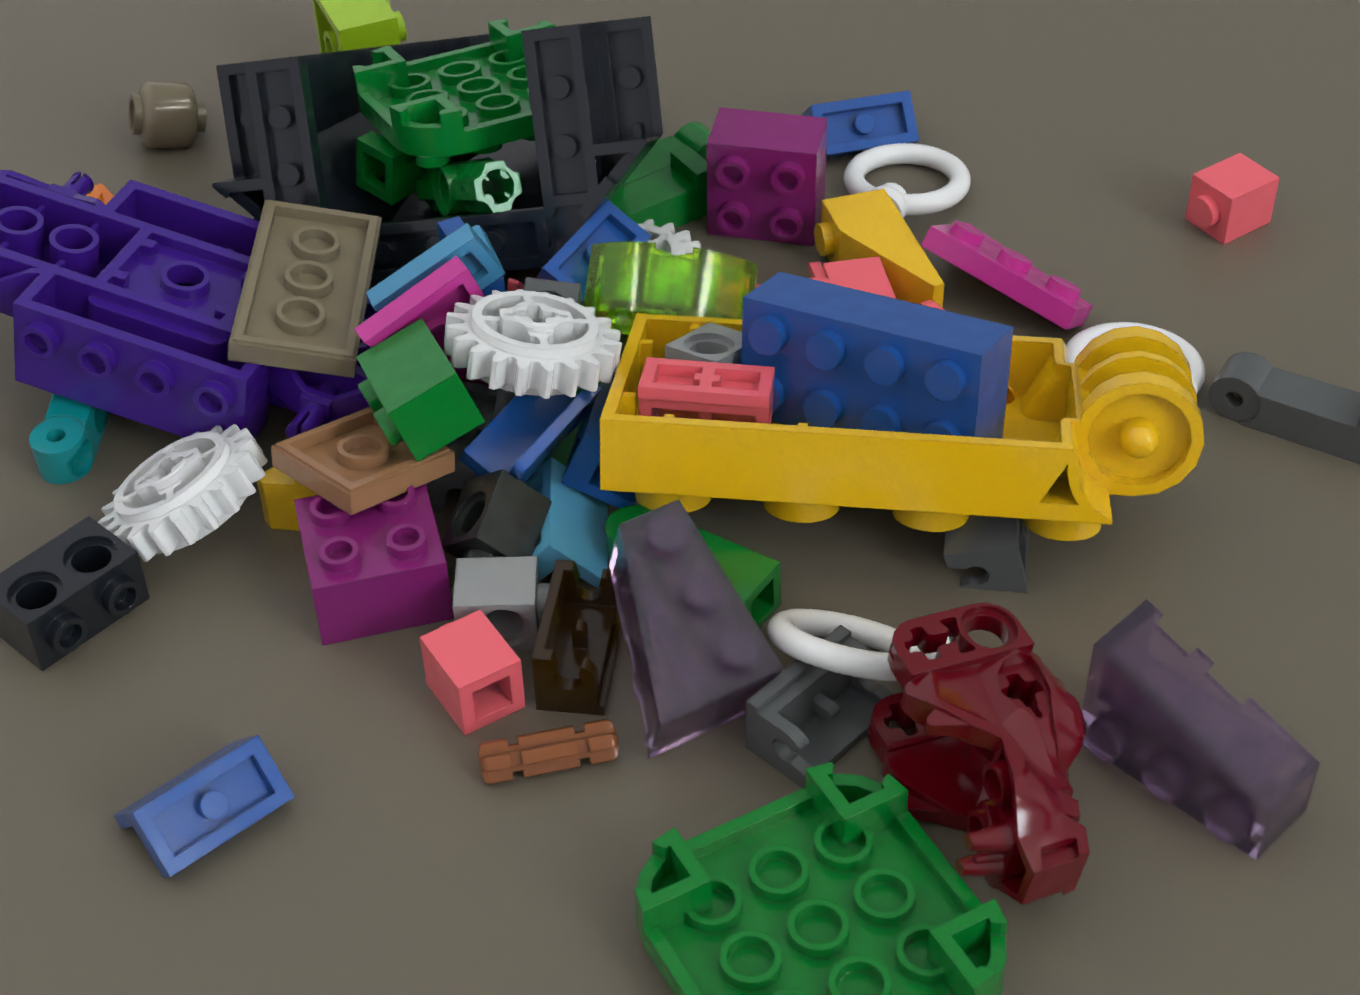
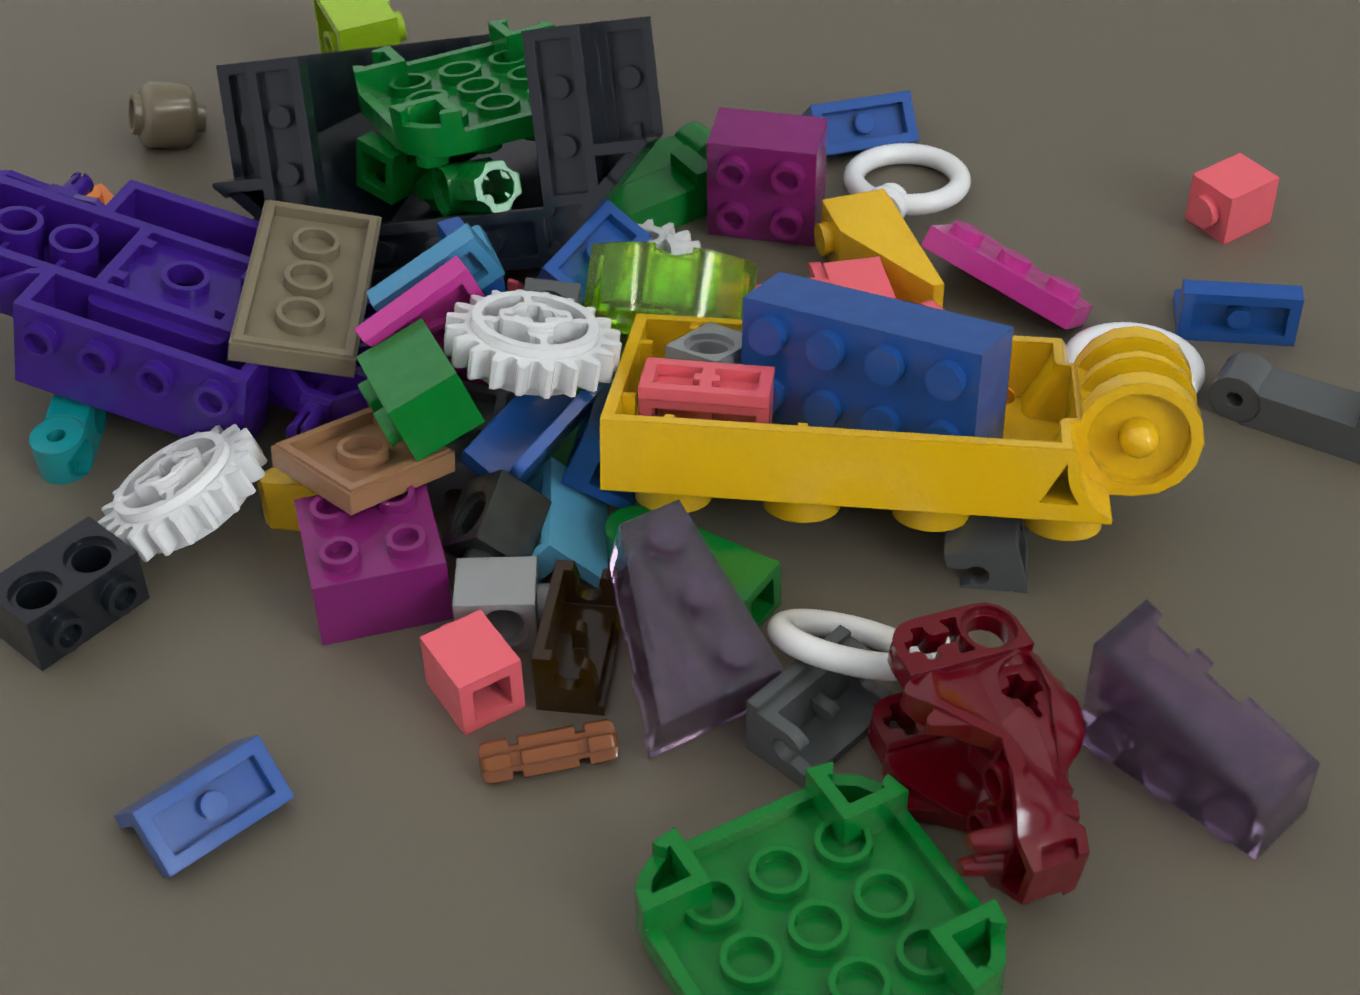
(1238, 312): none -> blue panel

